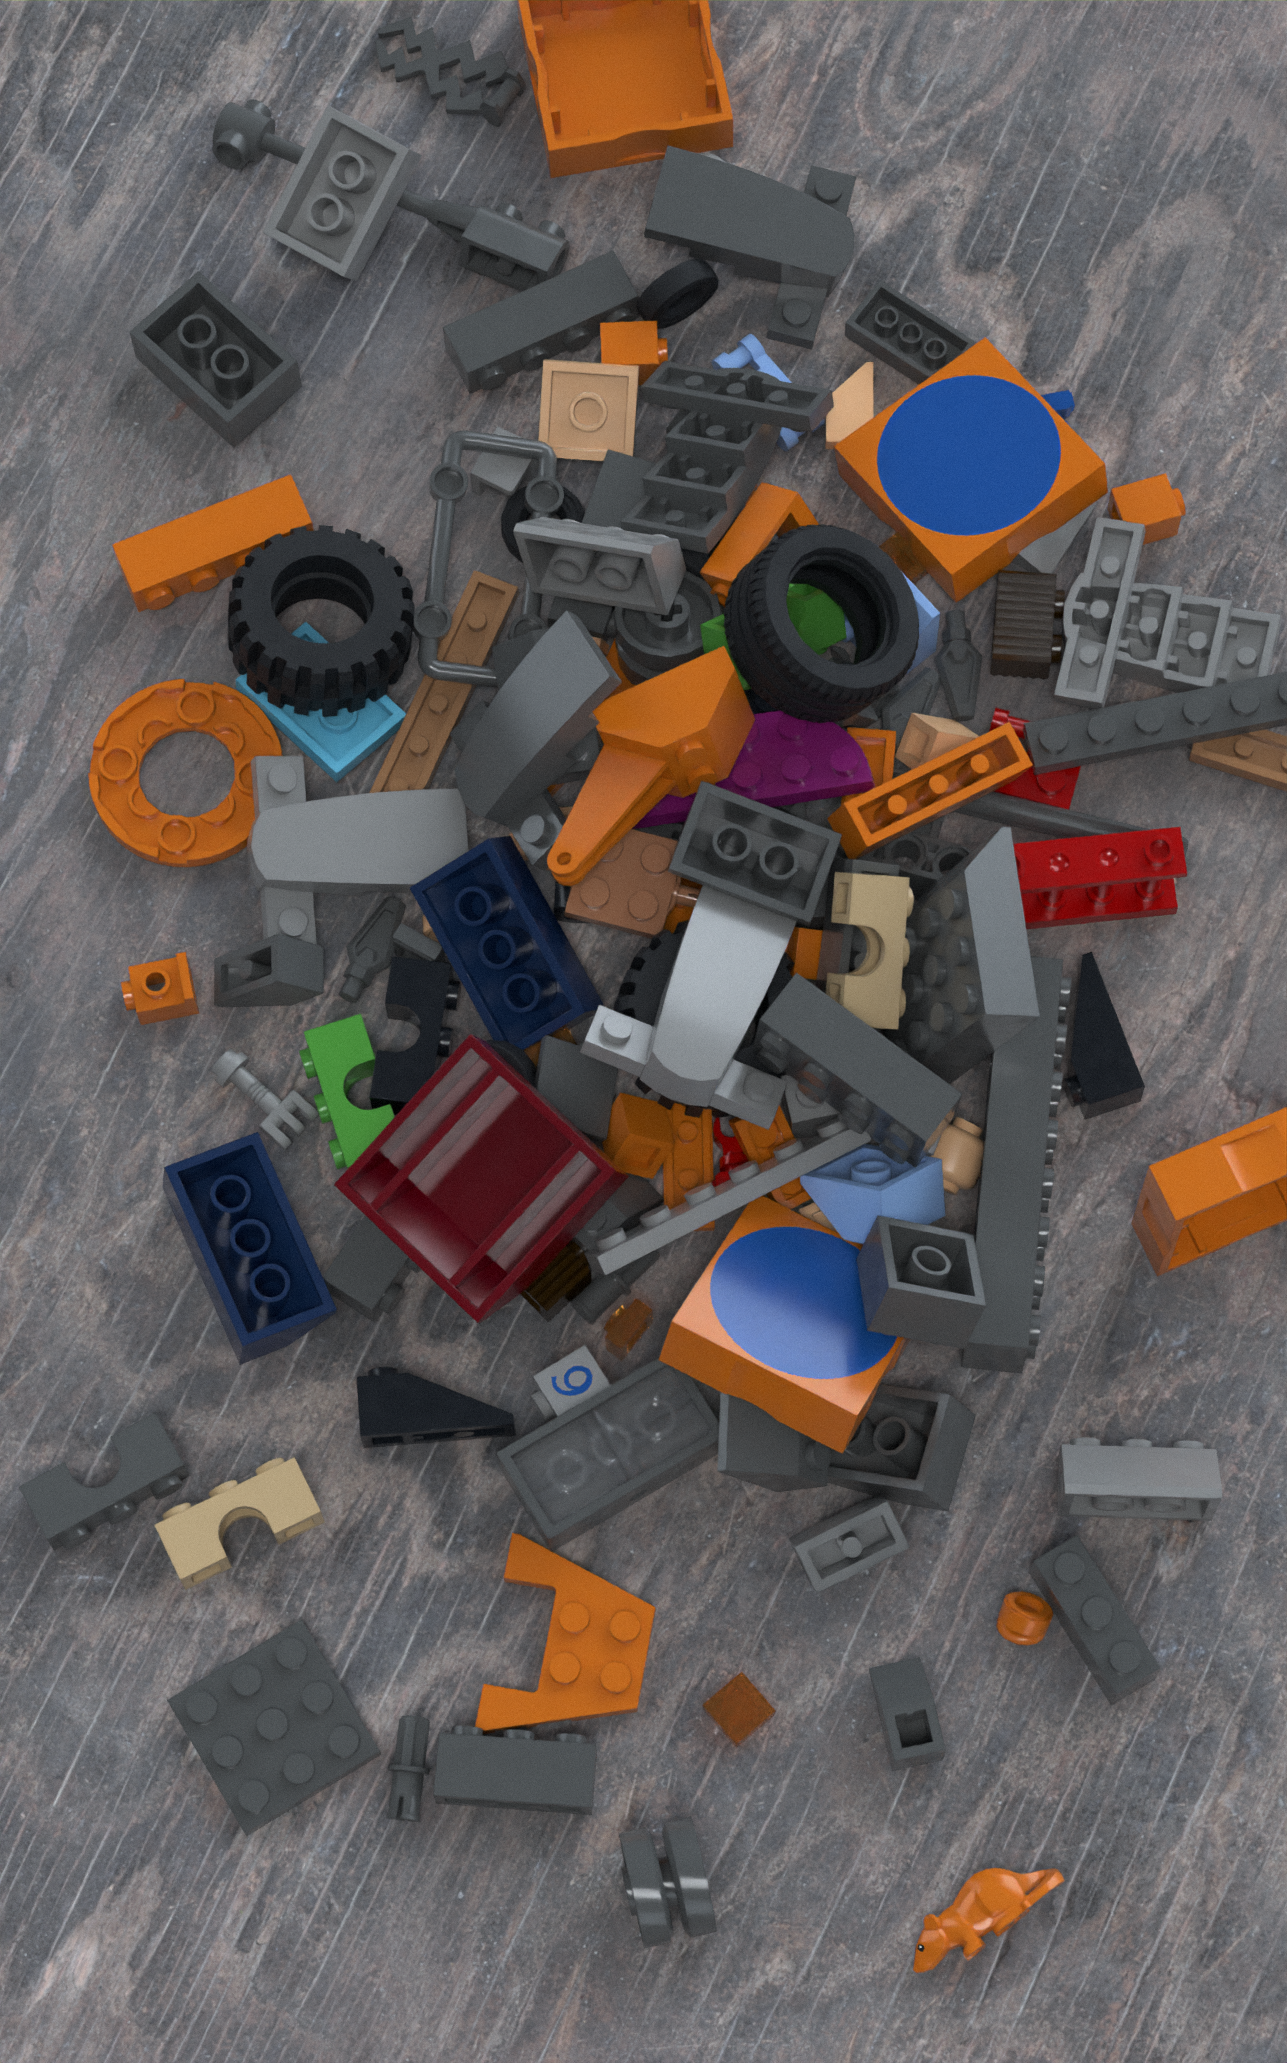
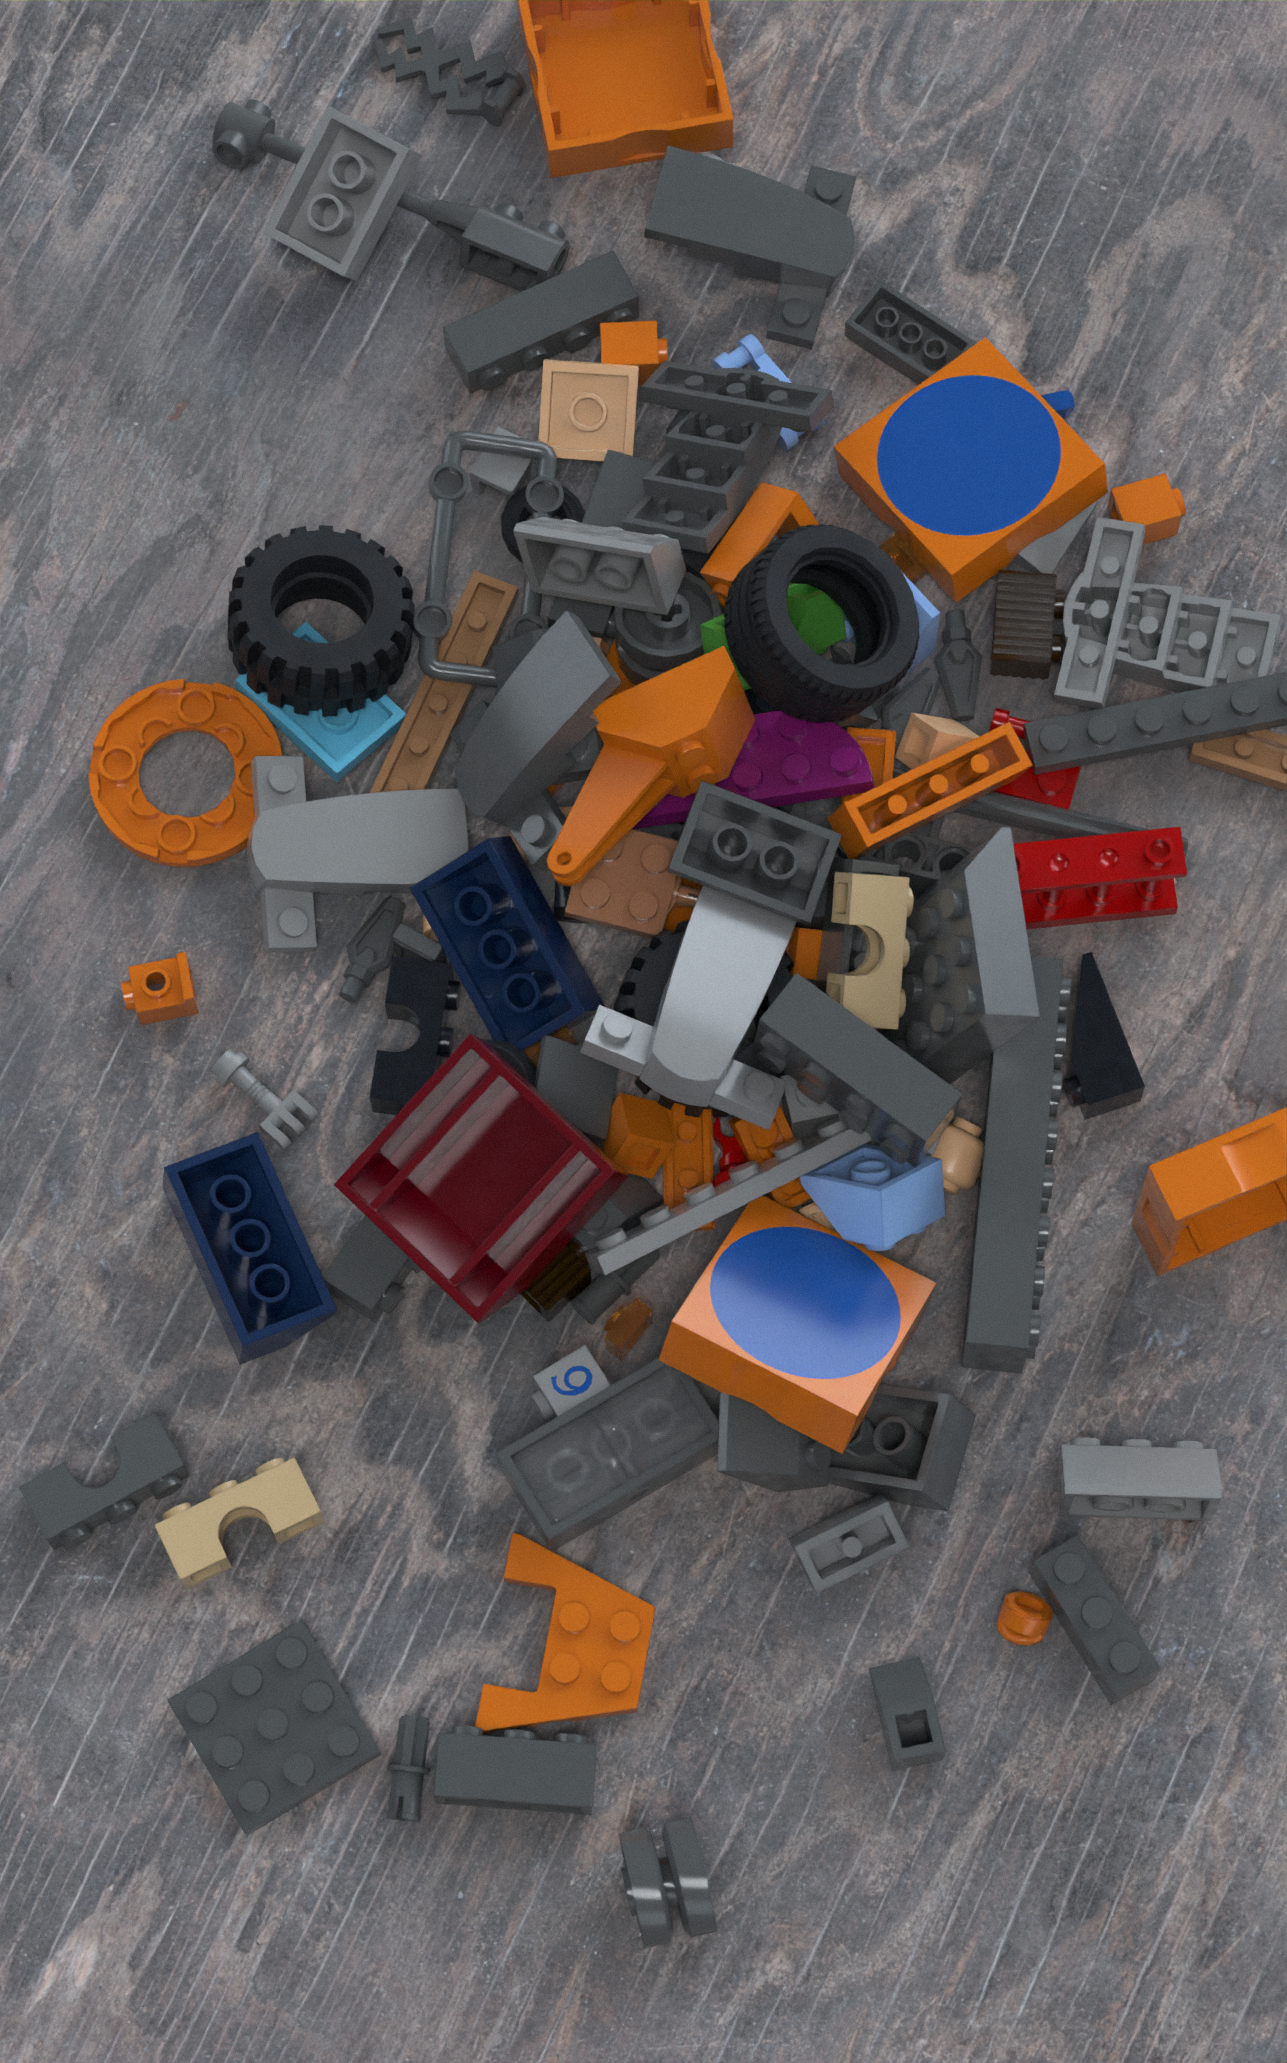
(207, 544): orange brick -> none
(216, 359): dark grey brick -> none
(269, 973): dark grey slope -> none
(340, 1058): bright green arch -> none
(415, 1411): black slope -> none
(678, 293): black tyre -> none
(738, 1709): clear orange plate -> none
(852, 406): light nougat tile -> none
(920, 1282): dark grey brick -> none
(986, 1903): orange animal -> none

